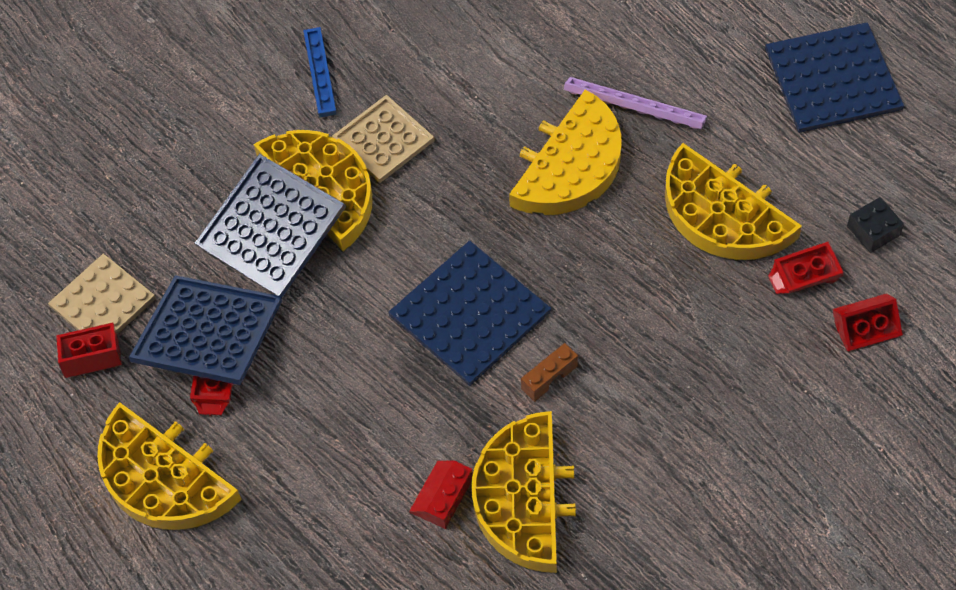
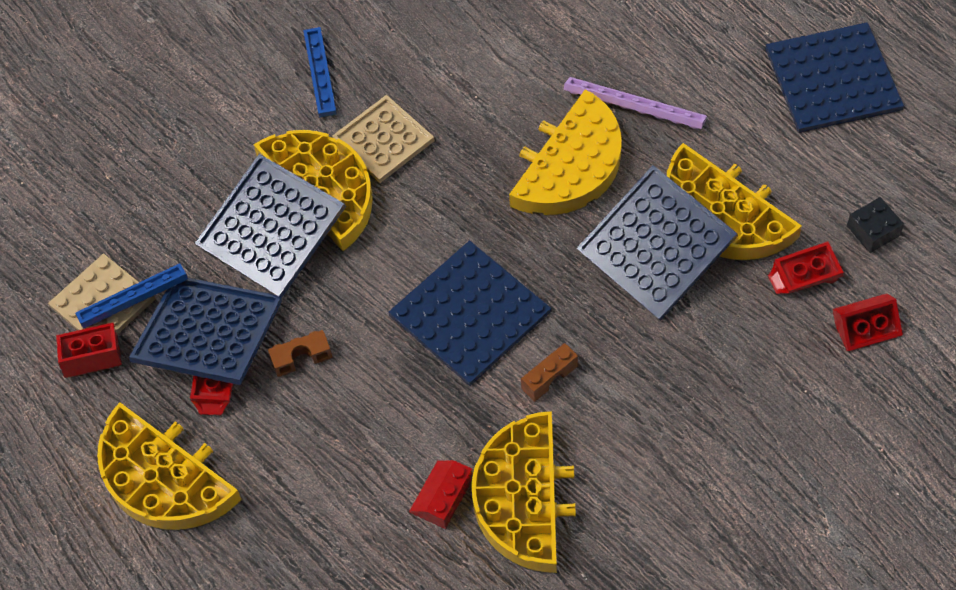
(131, 296): none -> blue plate
(313, 345): none -> dark orange arch
(657, 242): none -> plate

